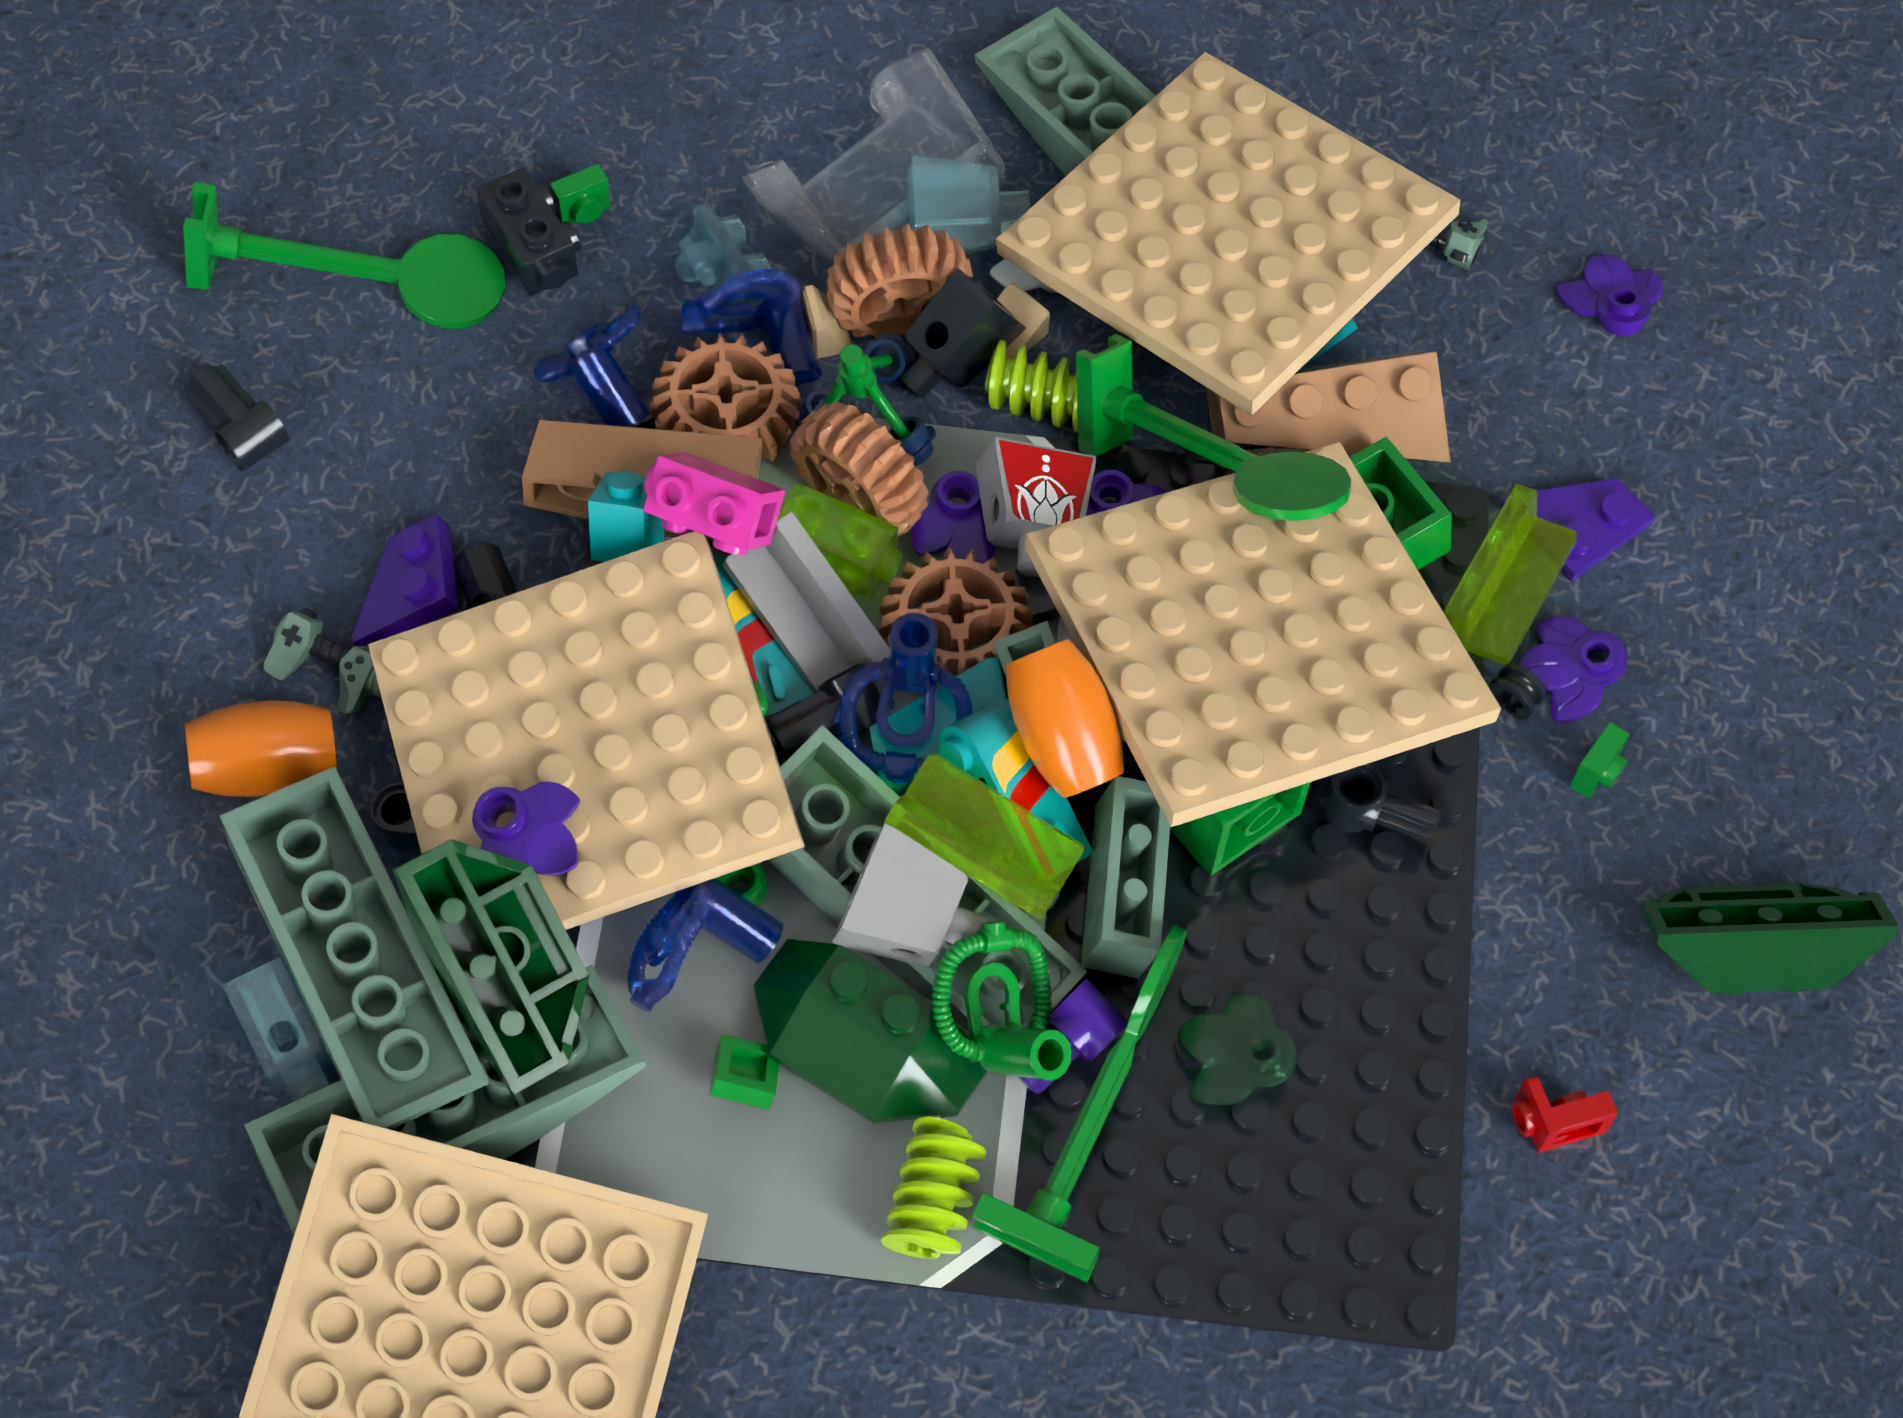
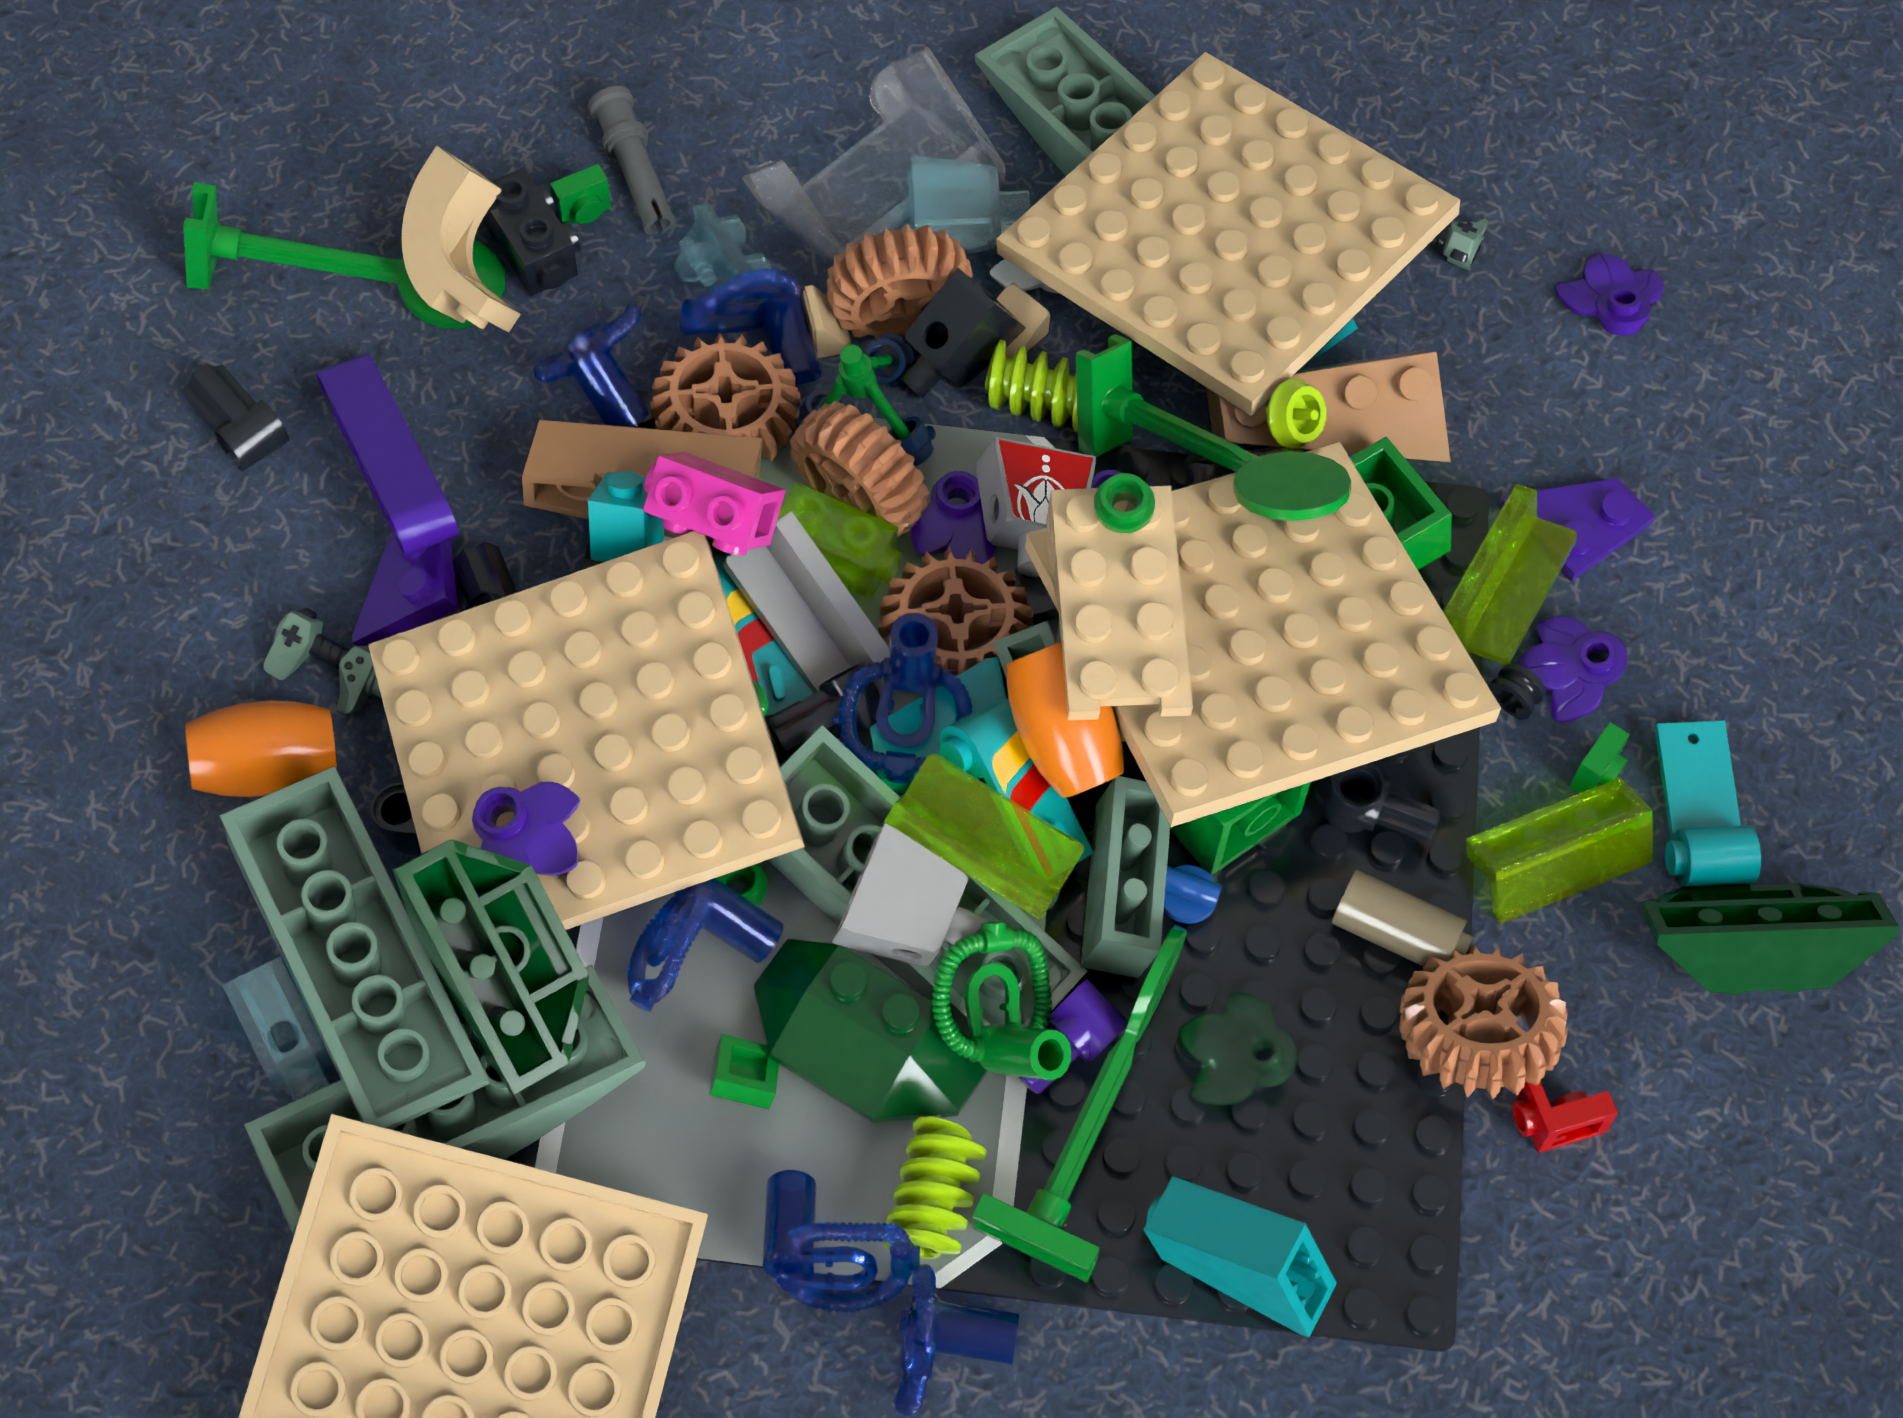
(387, 454): none -> dark purple beam
(439, 239): none -> tan arch
(626, 141): none -> dark grey pin
(791, 1253): none -> clear blue piece
(946, 1329): none -> clear blue piece
(1118, 607): none -> tan piece
(1124, 488): none -> green plate
(1190, 894): none -> blue plate
(1242, 1252): none -> teal slope
(1295, 413): none -> lime hat
(1400, 921): none -> dark tan brick
(1483, 1036): none -> nougat gear
(1563, 848): none -> clear neon green panel
(1702, 807): none -> teal door

